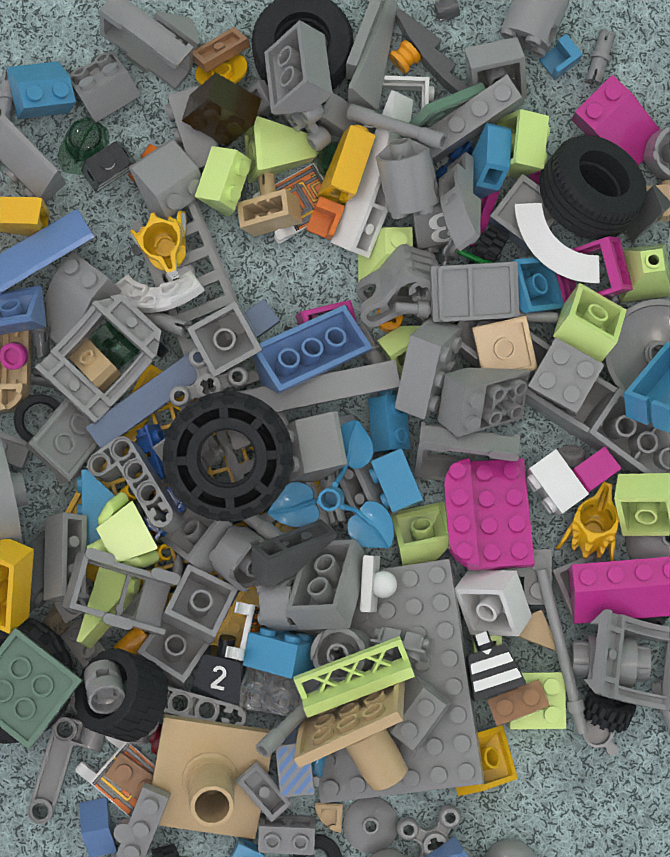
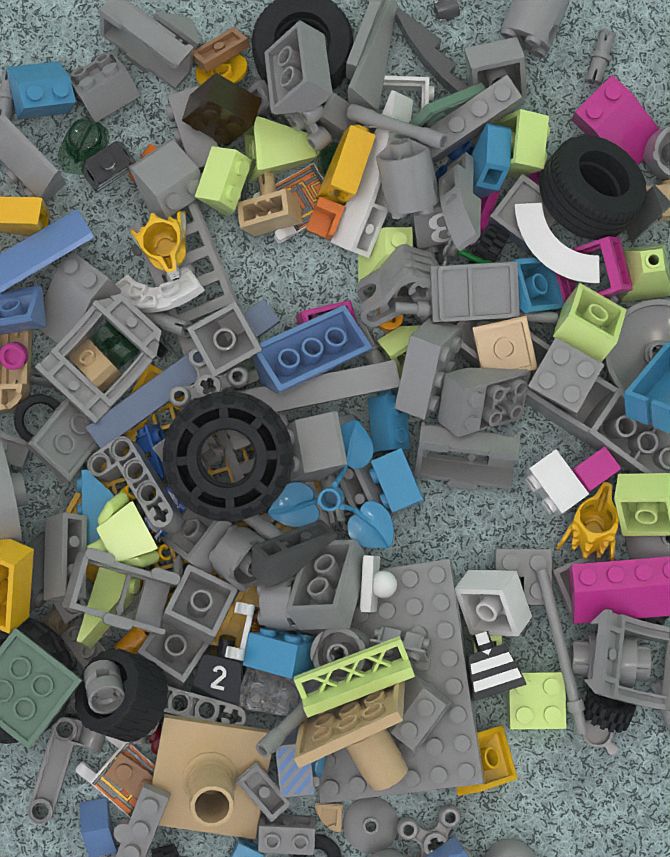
(40, 340): dark grey pin -> none
(405, 56): light orange wheel -> none
(421, 533): yellowish green slope -> none
(488, 514): dark pink plate -> none
(518, 703): medium nougat plate -> none
(538, 631): tan slope -> none
(561, 57): dark azure panel -> none
(572, 455): light grey tile -> none

